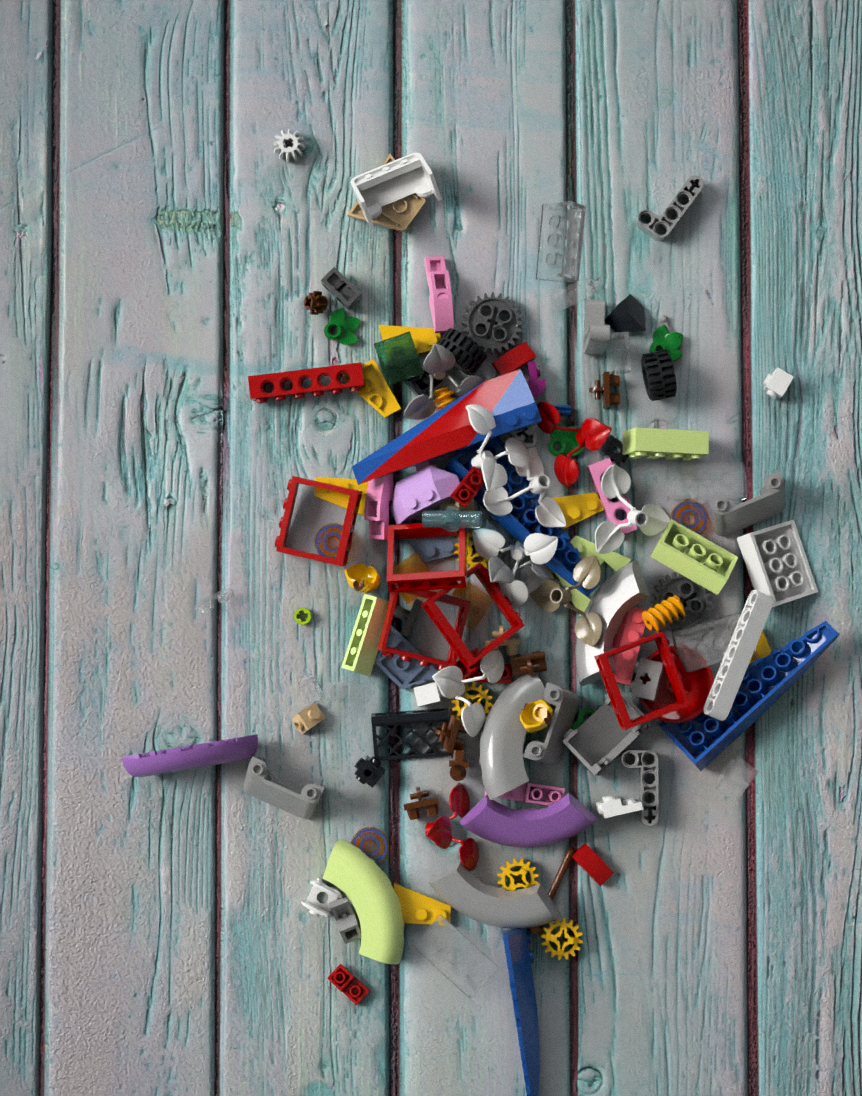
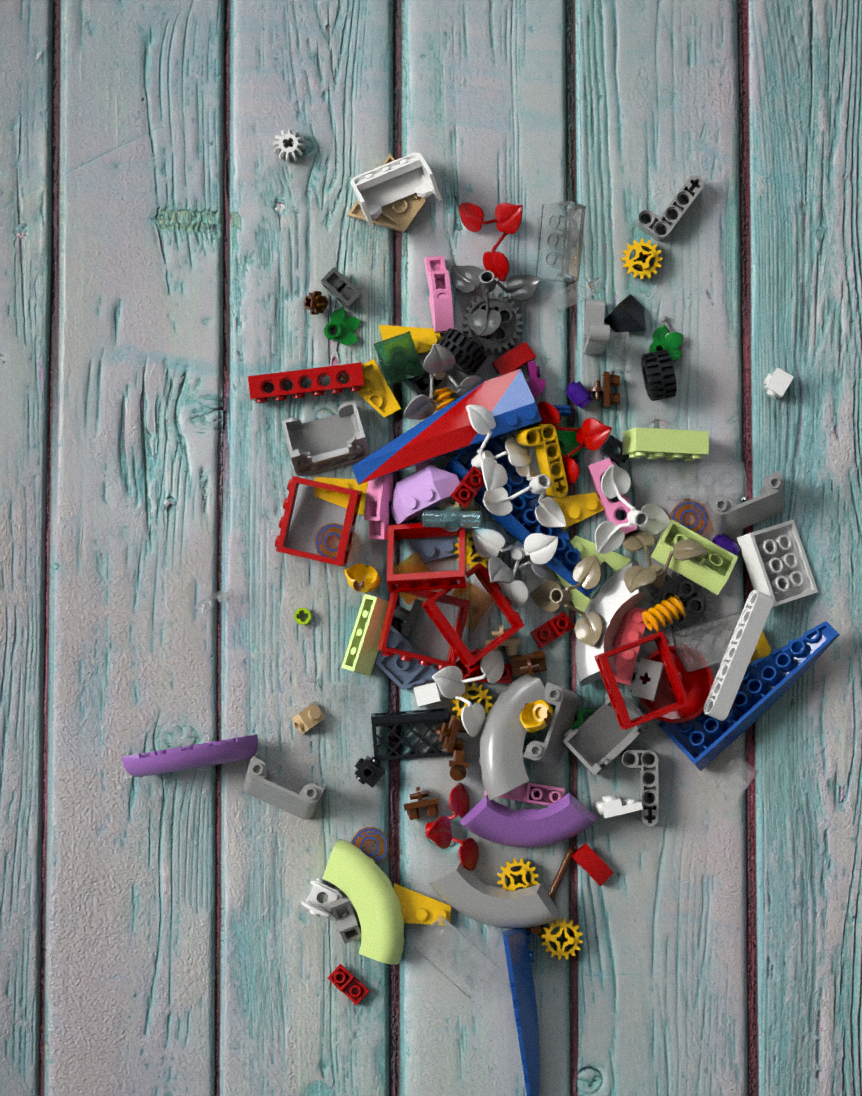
(326, 441): none -> light grey windscreen
(469, 277): none -> dark grey plant
(507, 221): none -> red plant
(546, 461): none -> yellow beam
(551, 629): none -> red slope
(578, 394): none -> dark purple brick
(638, 251): none -> yellow gear
(638, 577): none -> dark tan plant
(726, 543): none -> dark purple brick

